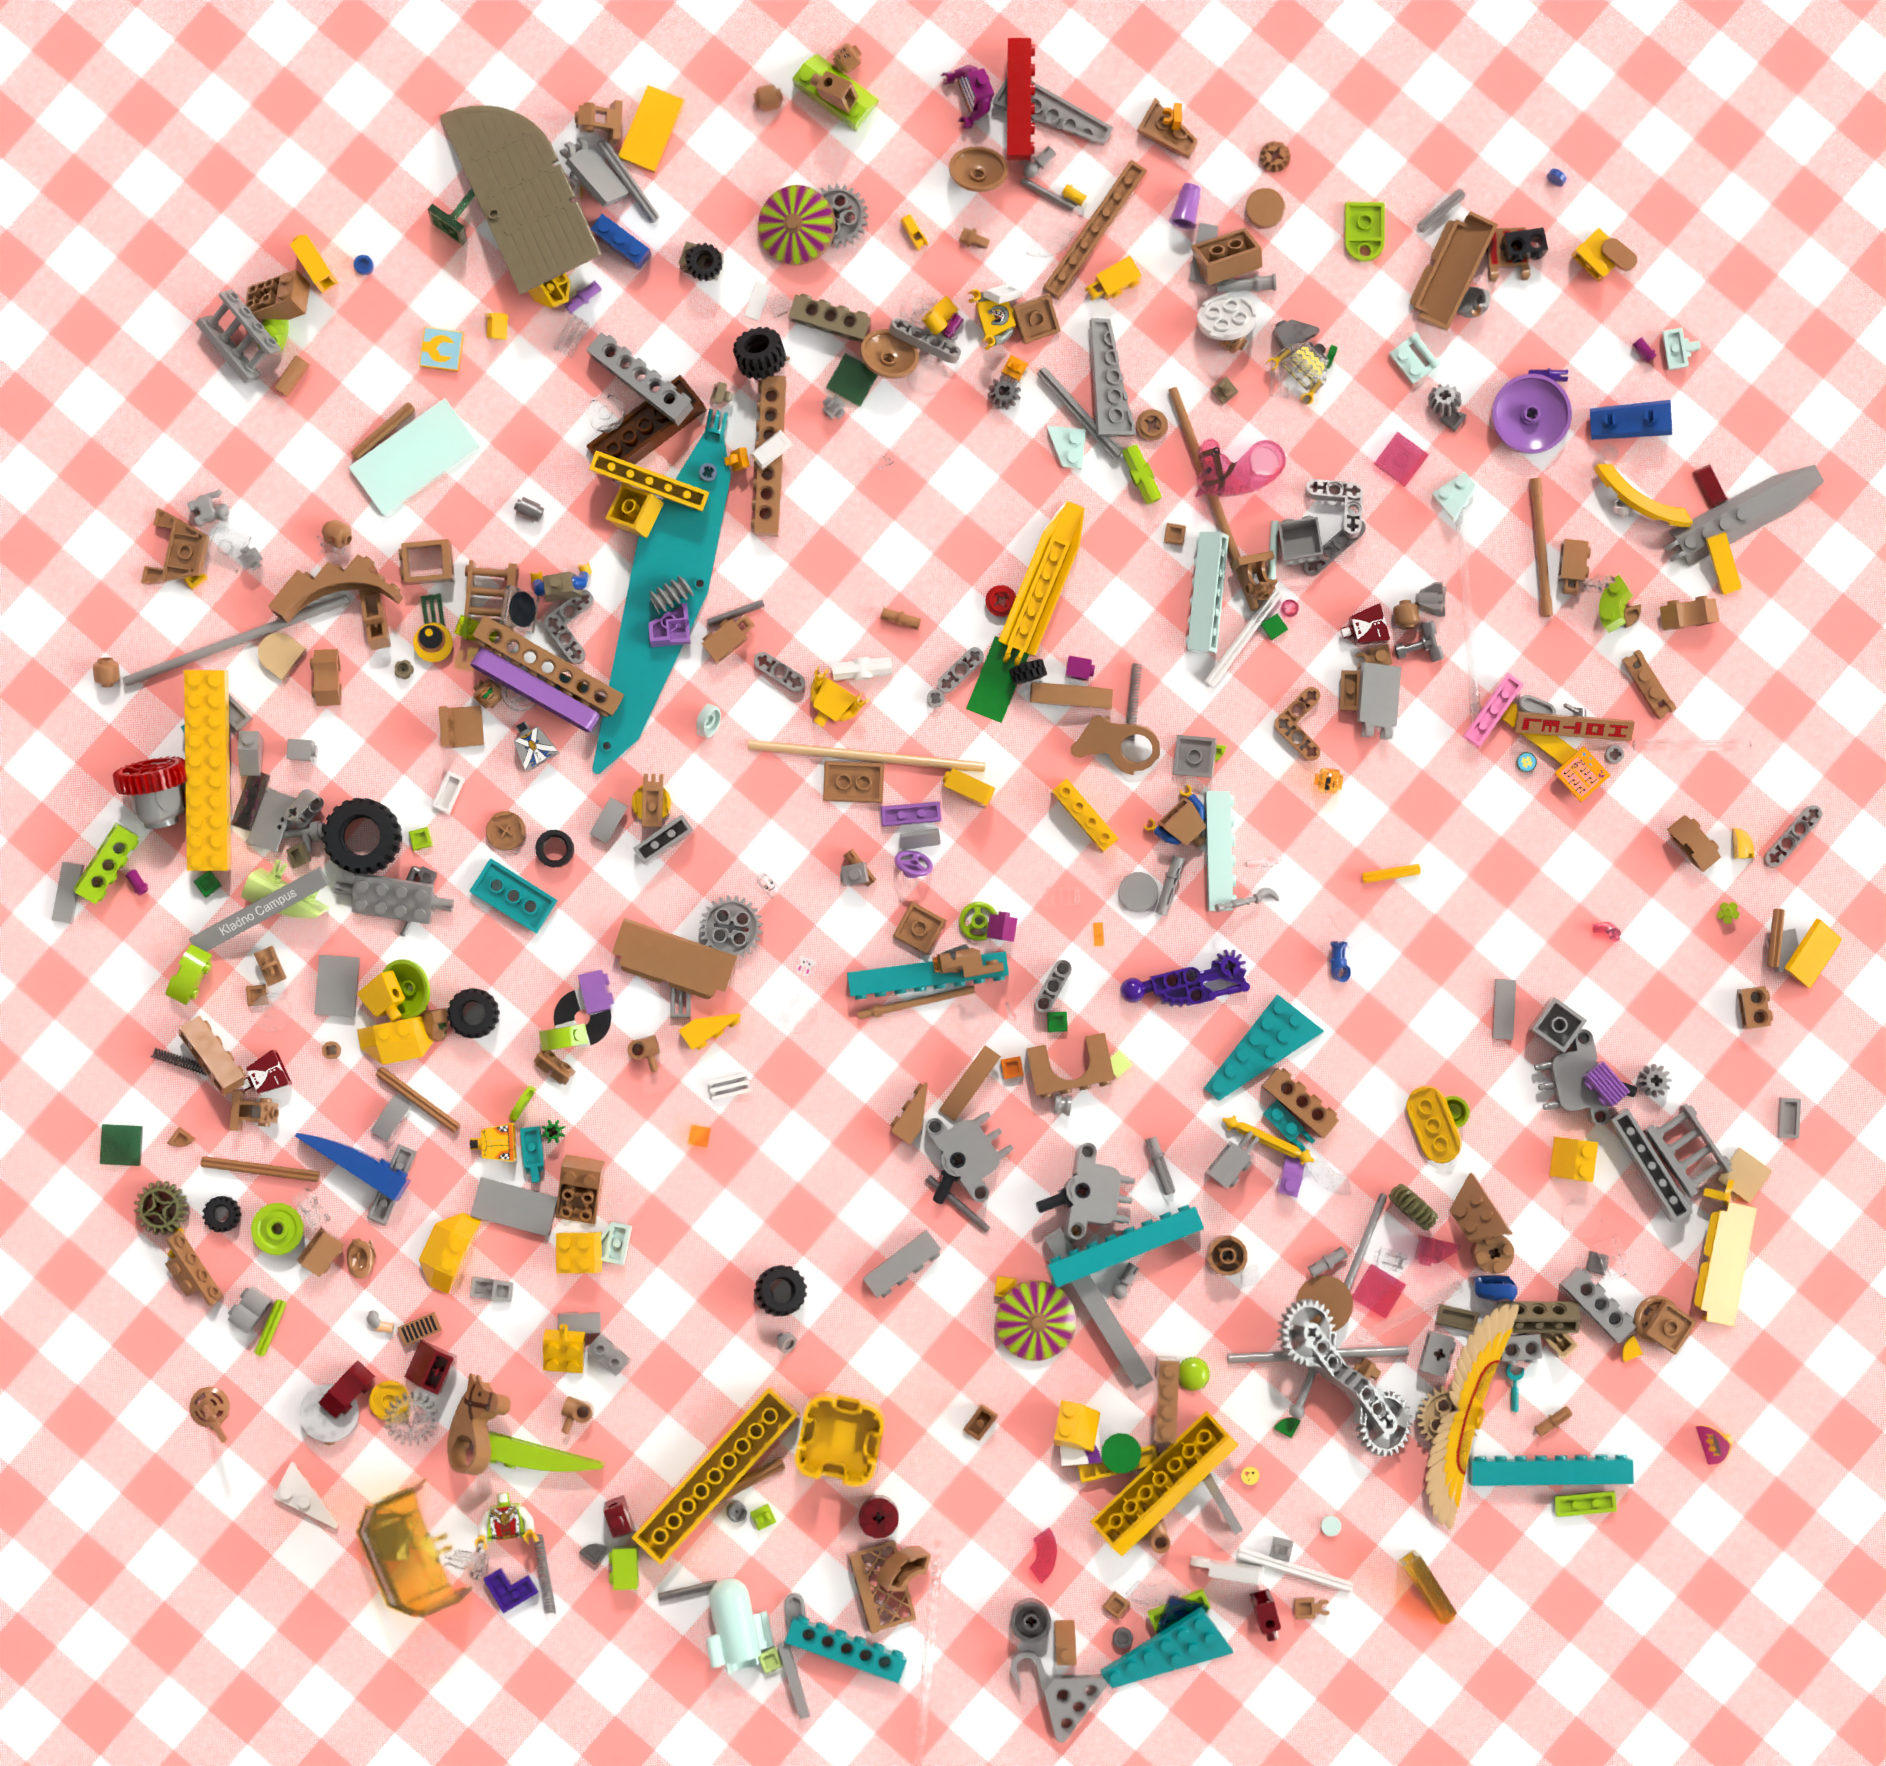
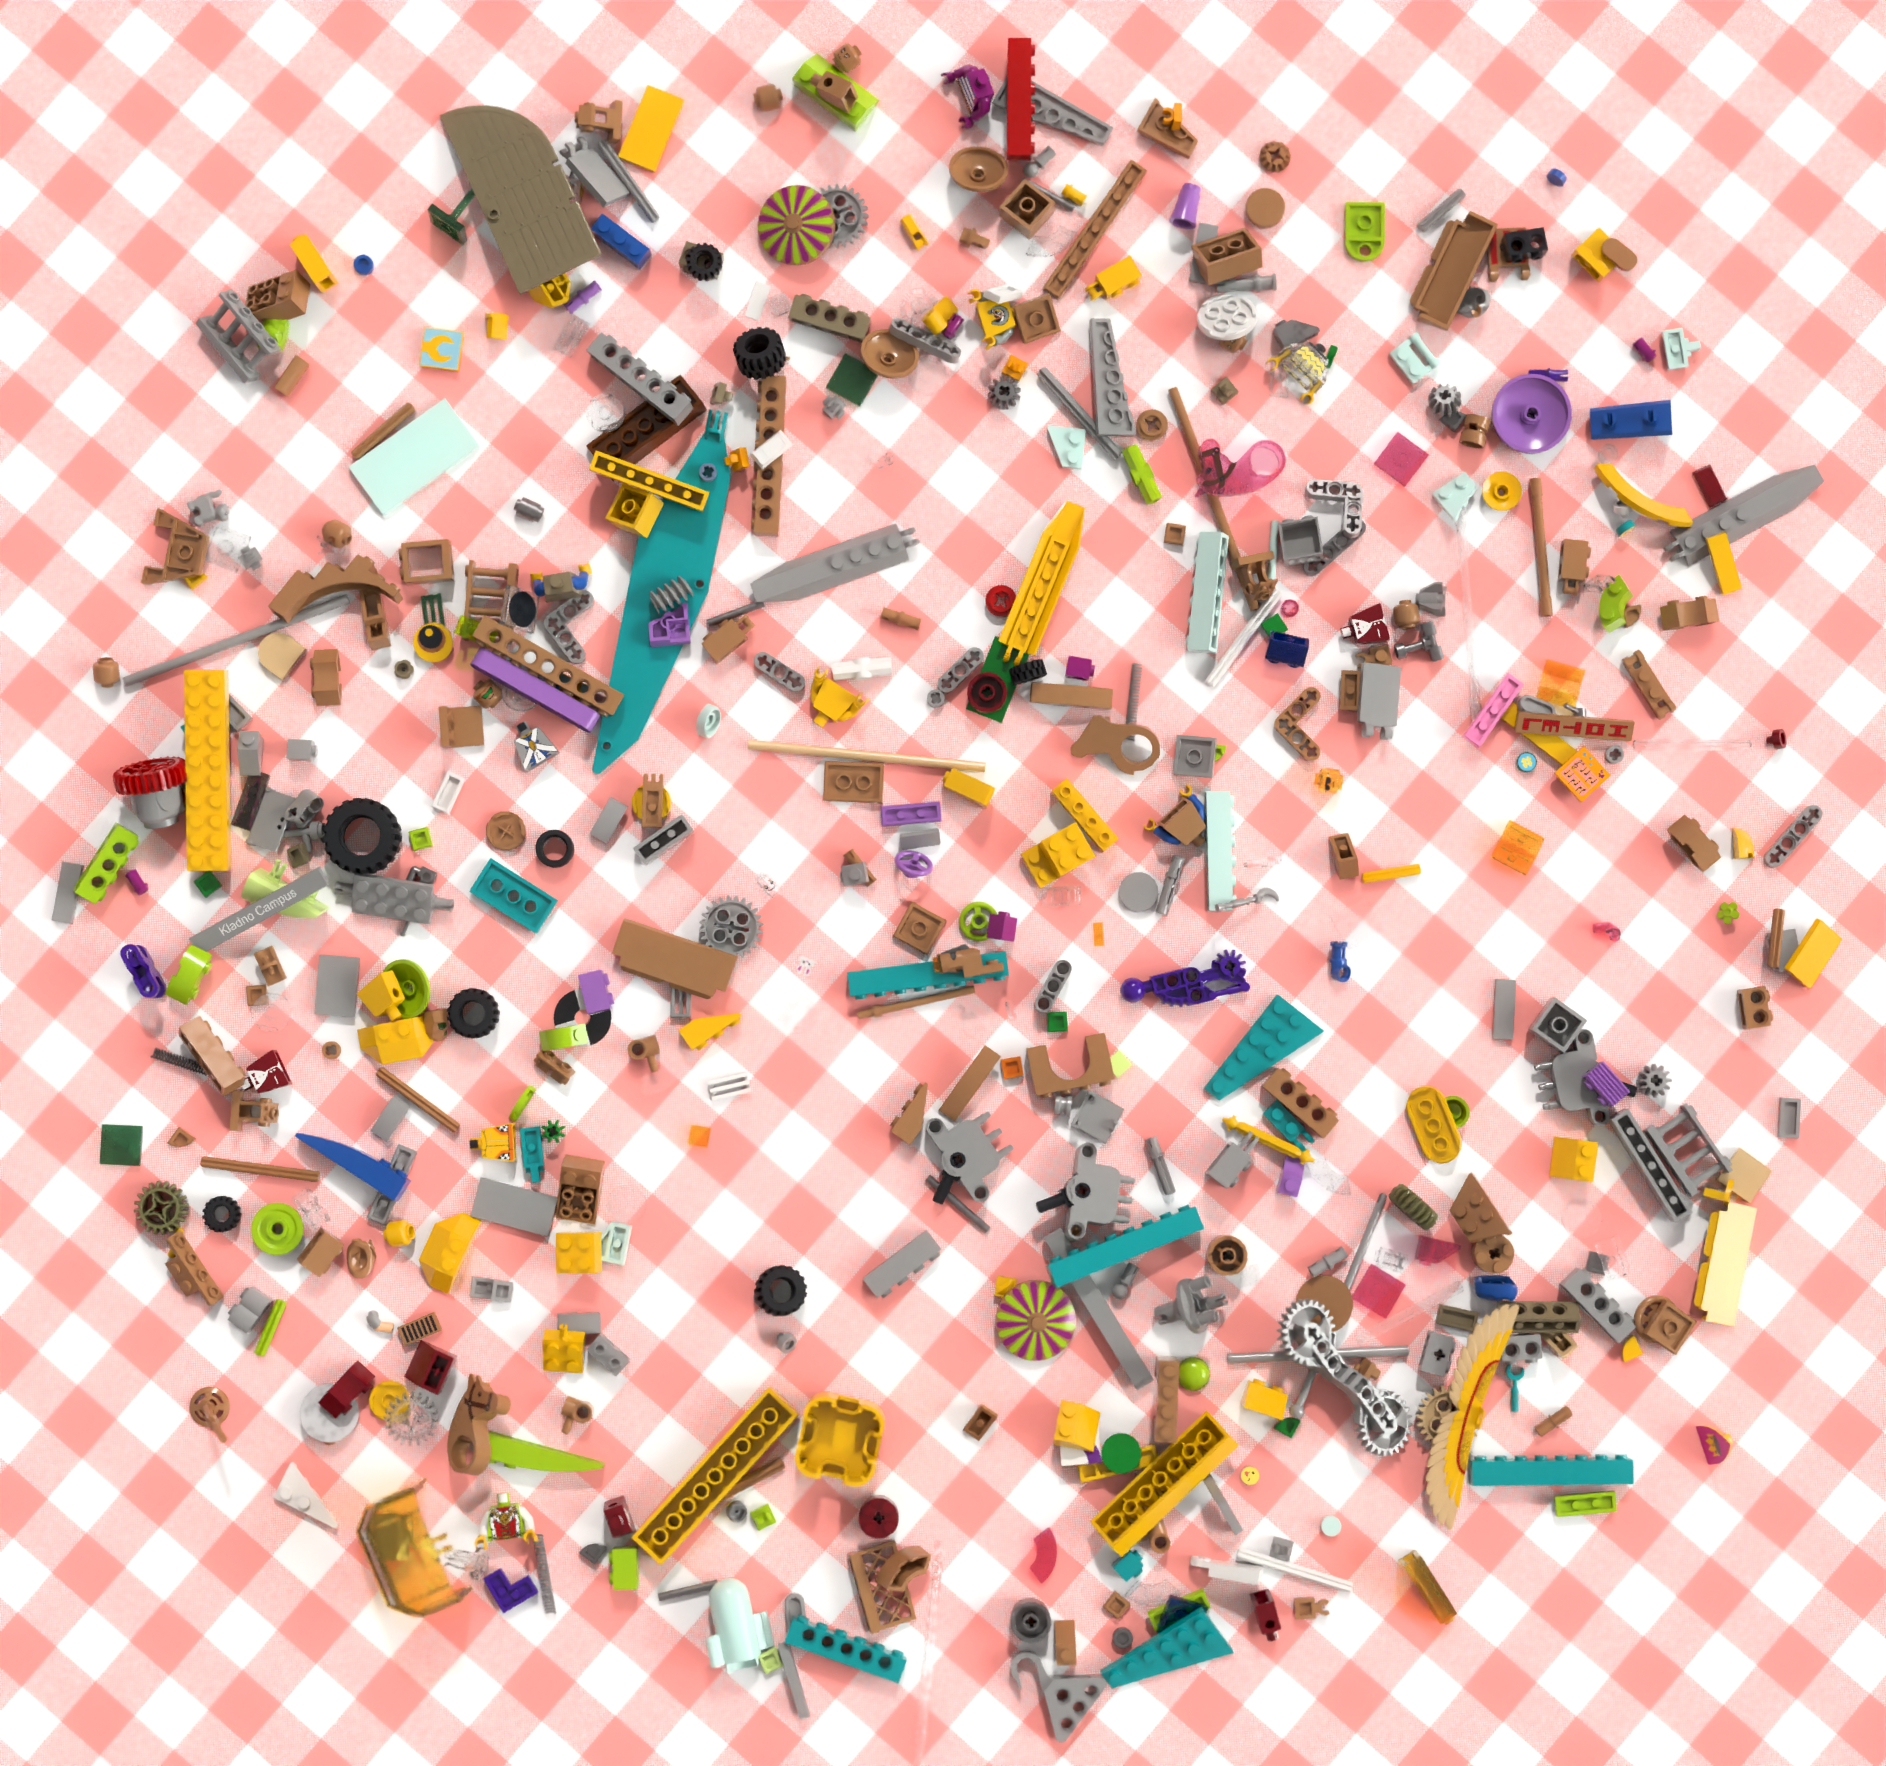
(143, 971): none -> dark purple piece
(399, 1233): none -> yellow head
(835, 565): none -> light grey hinge
(982, 682): none -> dark red brick
(1027, 209): none -> medium nougat brick
(1057, 855): none -> yellow bracket
(1097, 1117): none -> light grey piece
(1129, 1565): none -> teal brick
(1192, 1306): none -> light grey piece
(1264, 1399): none -> yellow slope
(1287, 649): none -> clear blue brick
(1344, 856): none -> medium nougat slope
(1472, 437): none -> medium nougat wheel
(1509, 484): none -> yellow dish
(1517, 847): none -> clear yellow slope
(1560, 683): none -> clear yellow slope
(1625, 528): none -> teal tile
(1778, 739): none -> dark red tile

